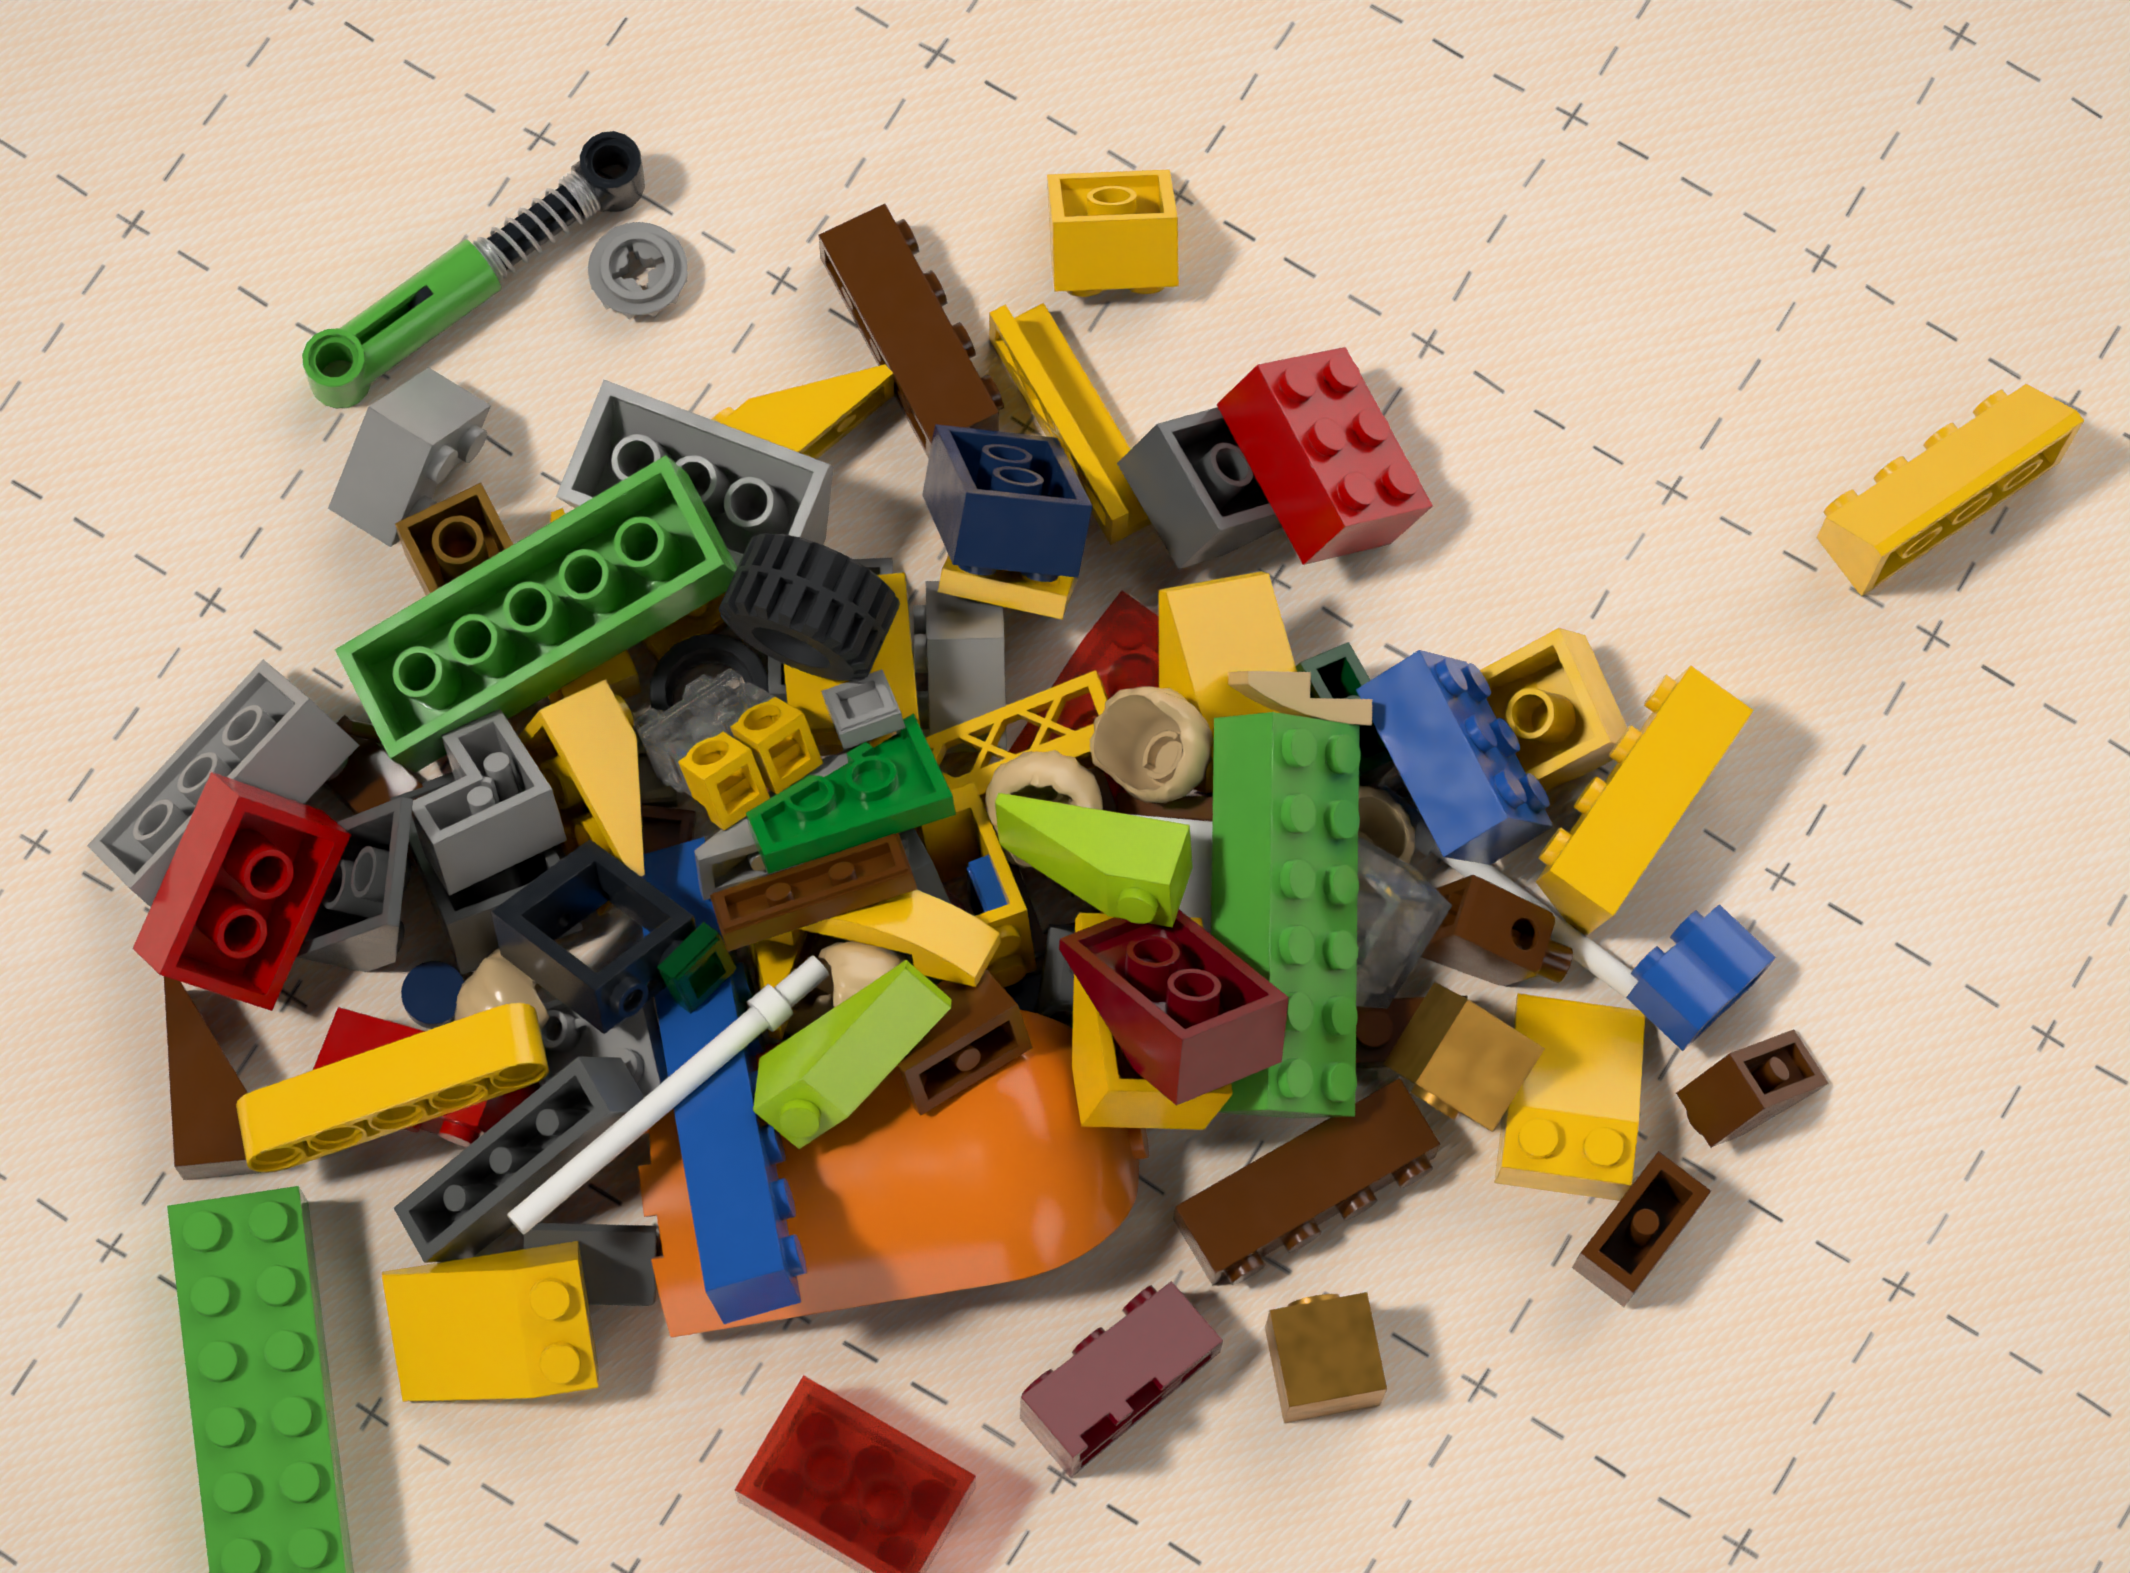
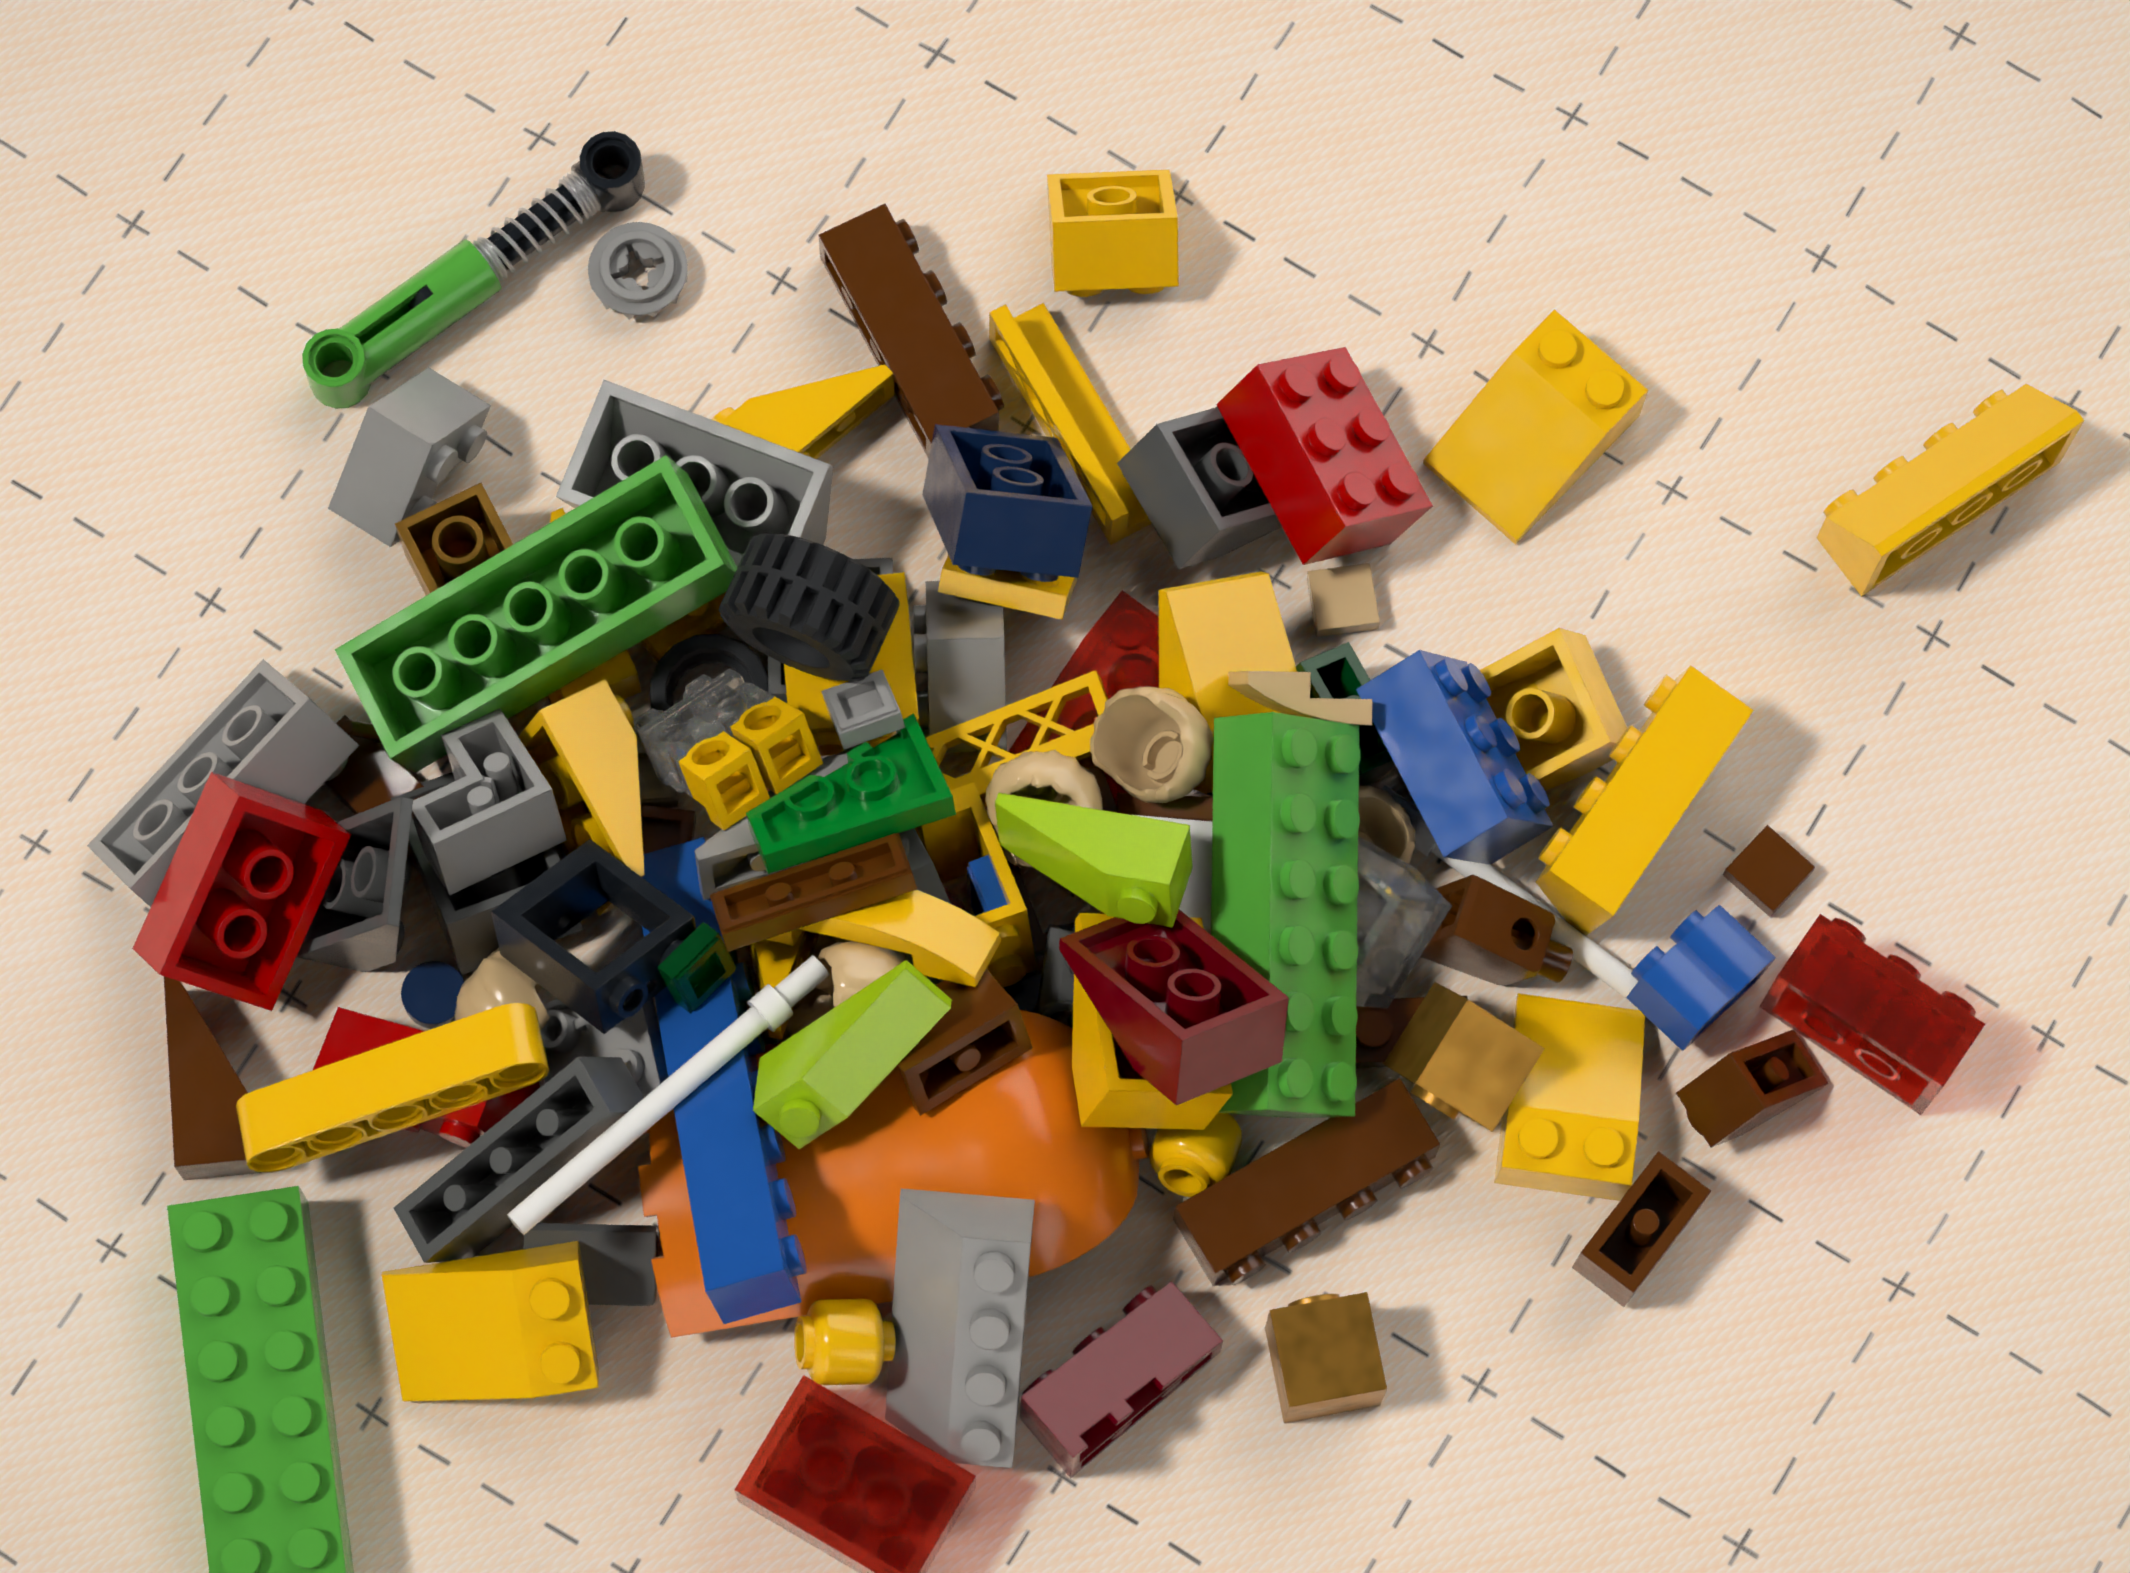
(843, 1341): none -> yellow head
(960, 1323): none -> light grey slope
(1196, 1159): none -> yellow head
(1343, 600): none -> tan tile
(1536, 426): none -> yellow slope
(1768, 870): none -> reddish brown tile
(1872, 1013): none -> clear red brick

